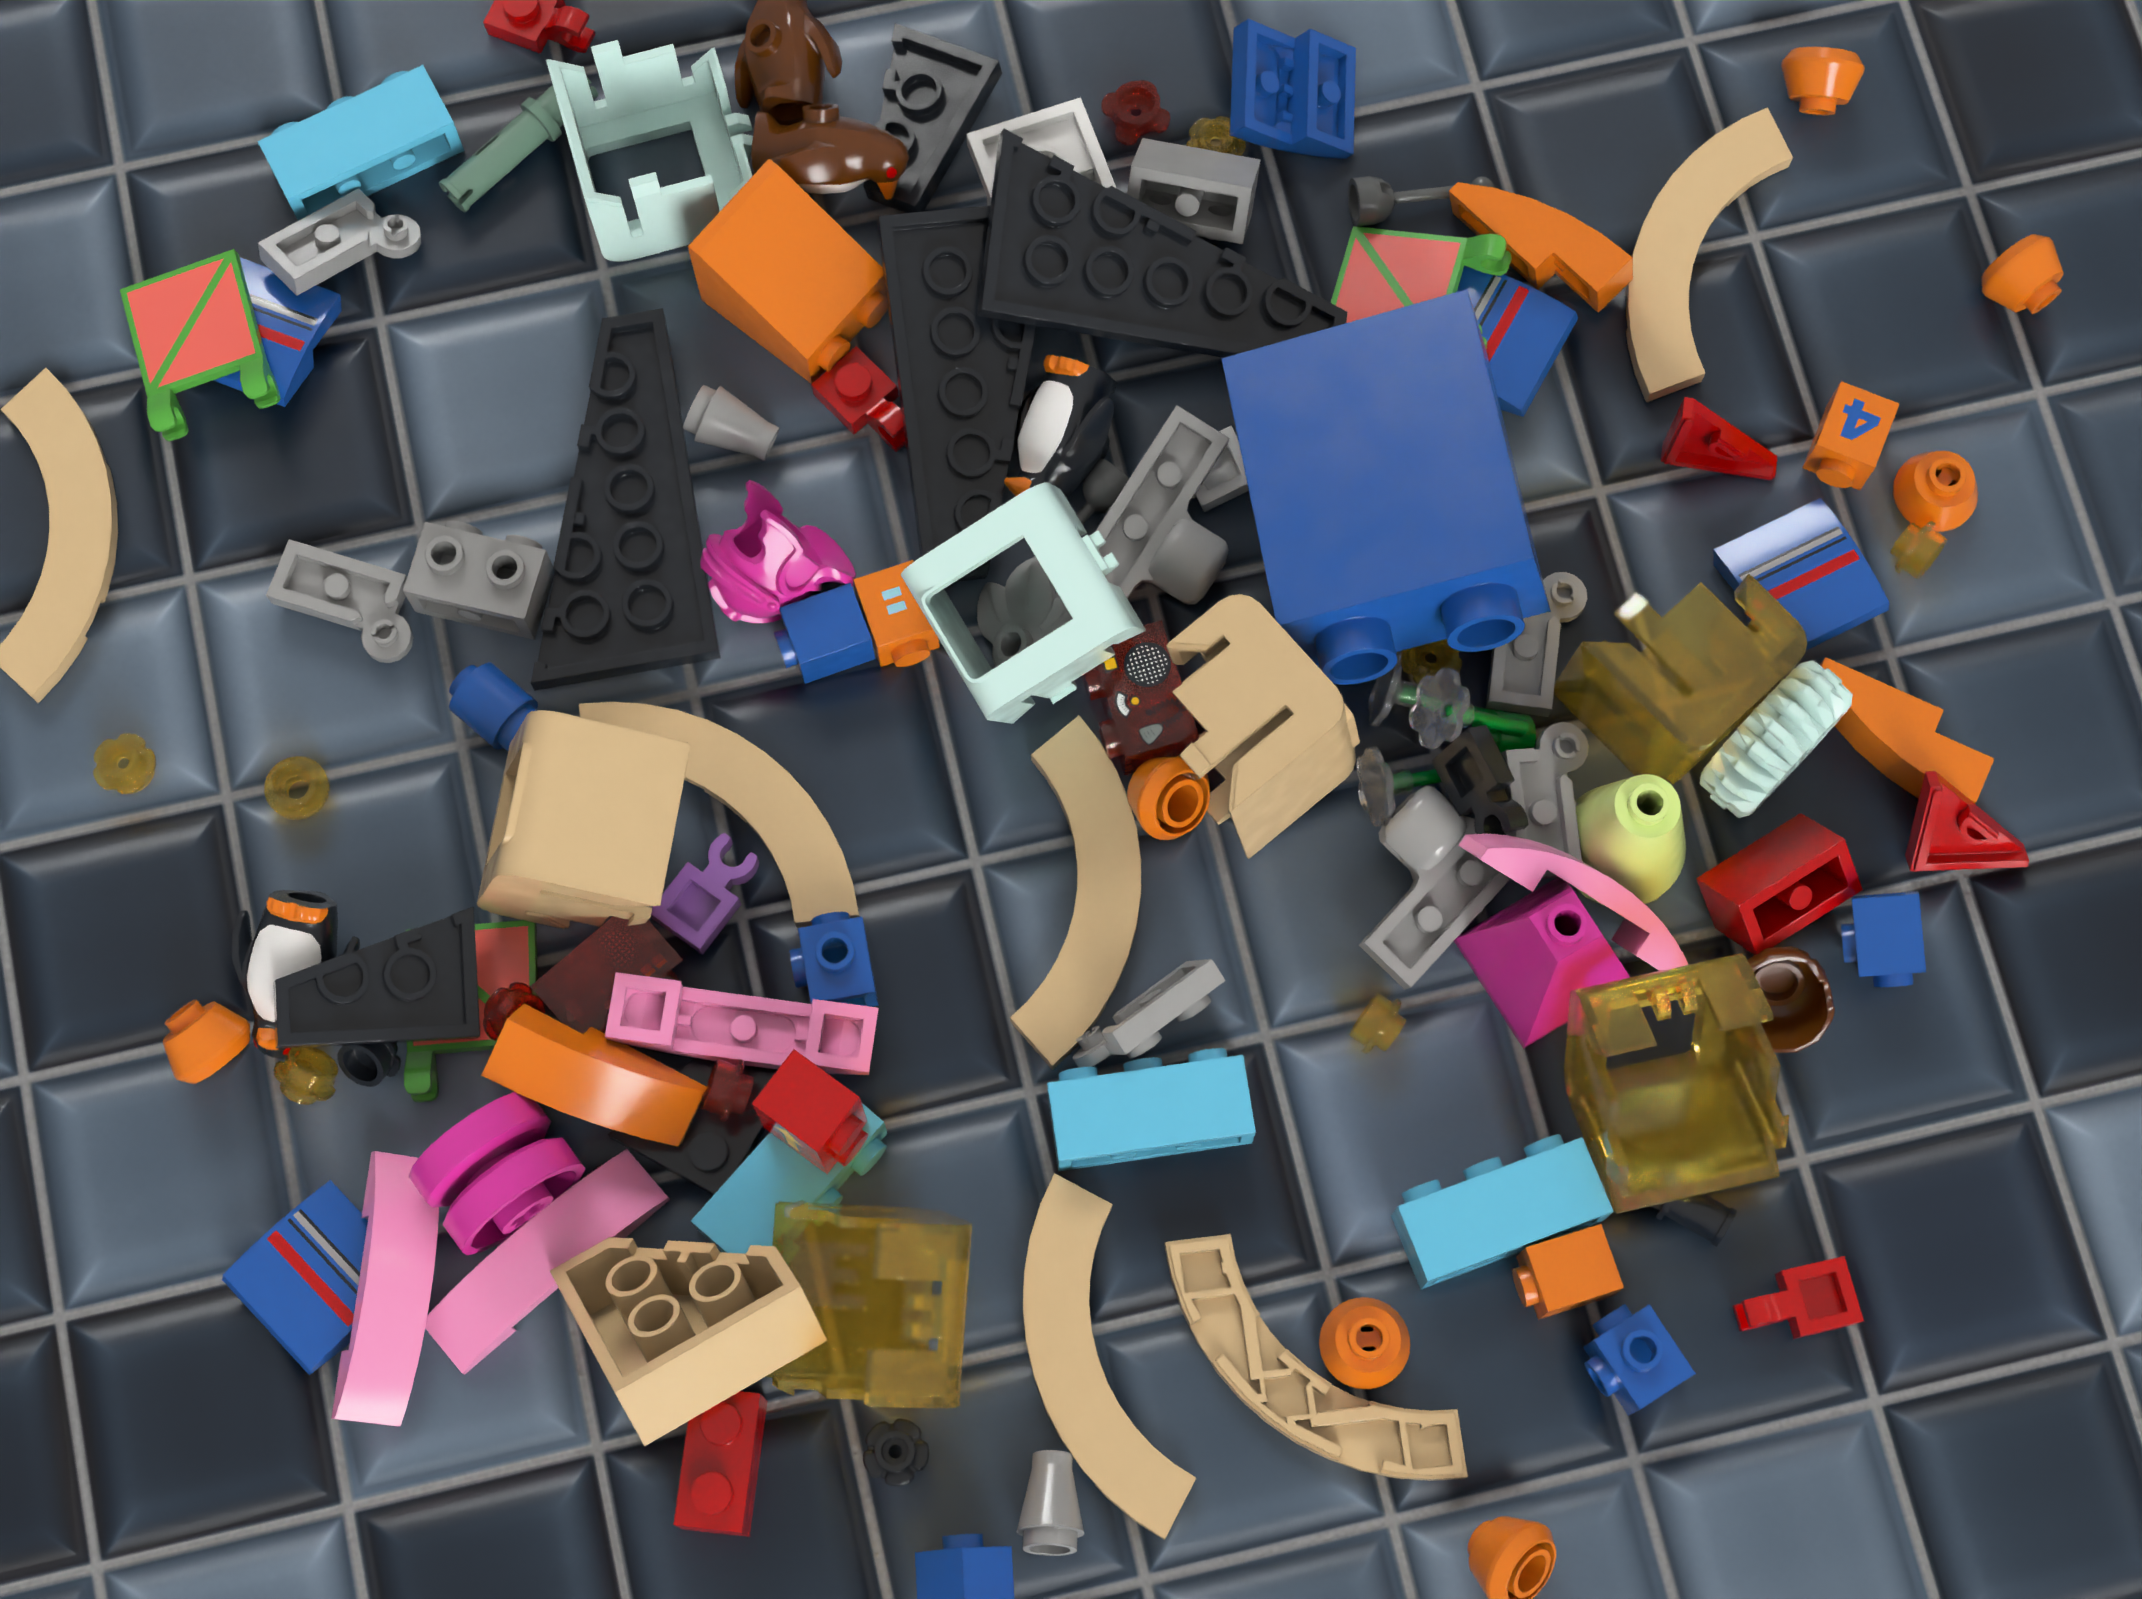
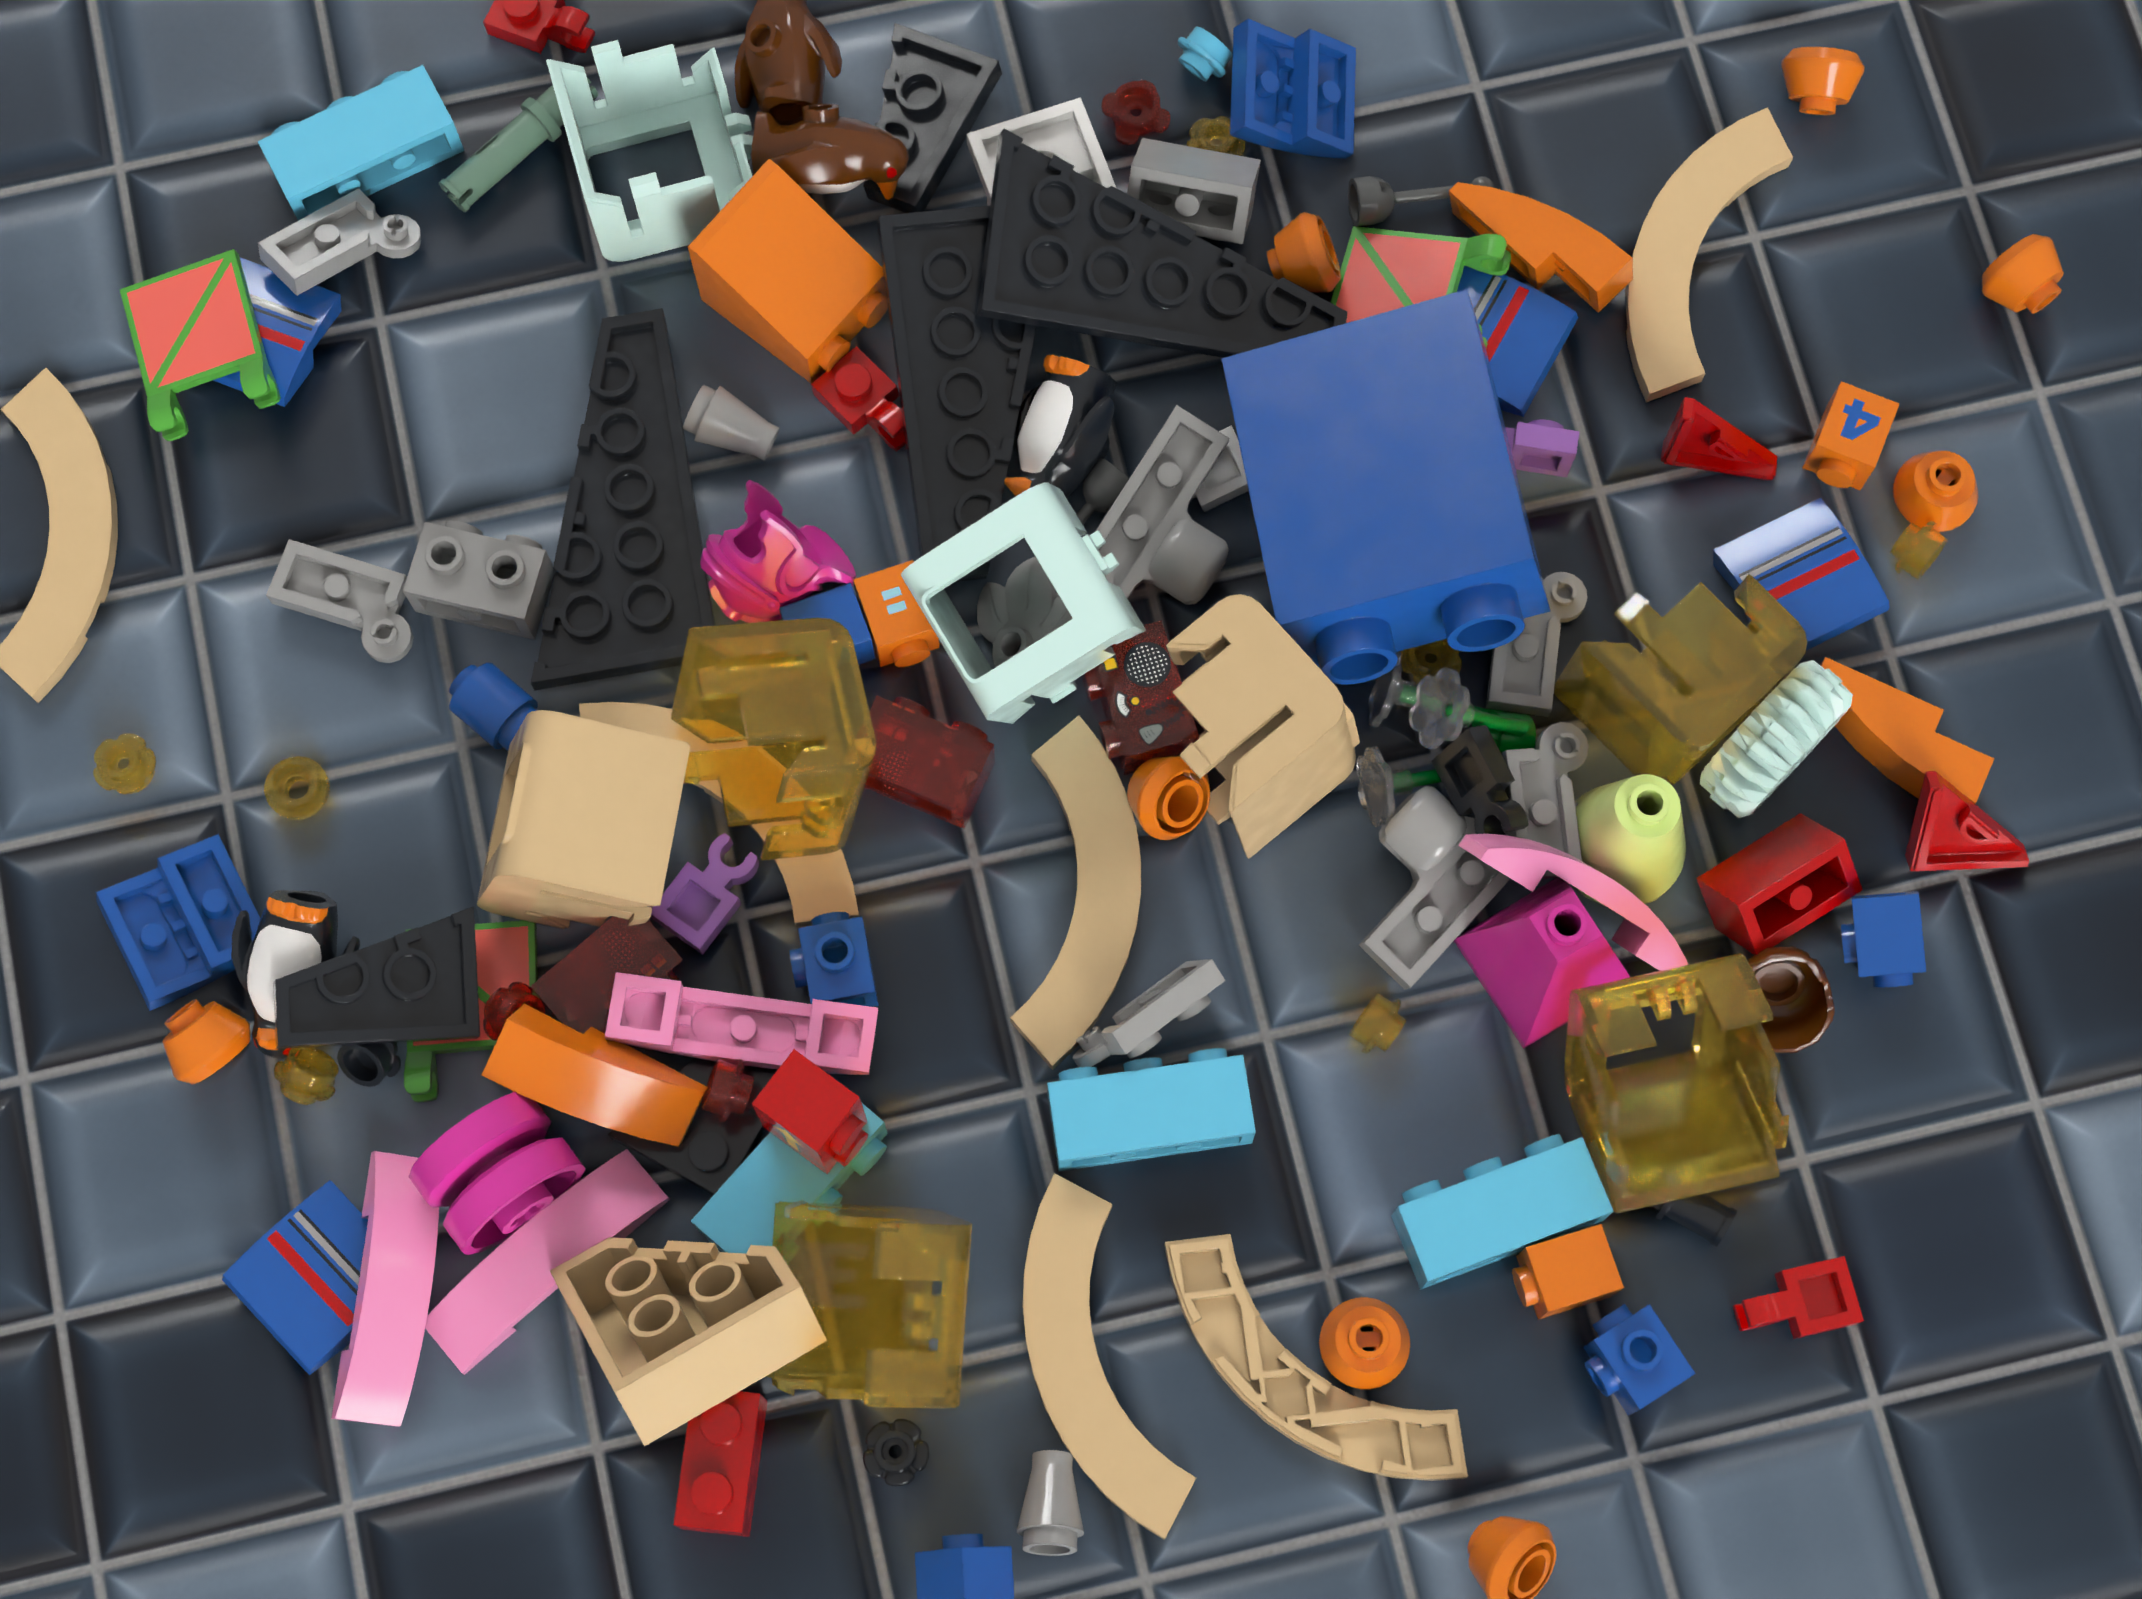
(178, 920): none -> blue slope
(775, 686): none -> clear yellow piece
(928, 761): none -> clear red brick
(1204, 54): none -> medium azure plate
(1305, 255): none -> orange cone
(1543, 447): none -> medium lavender plate

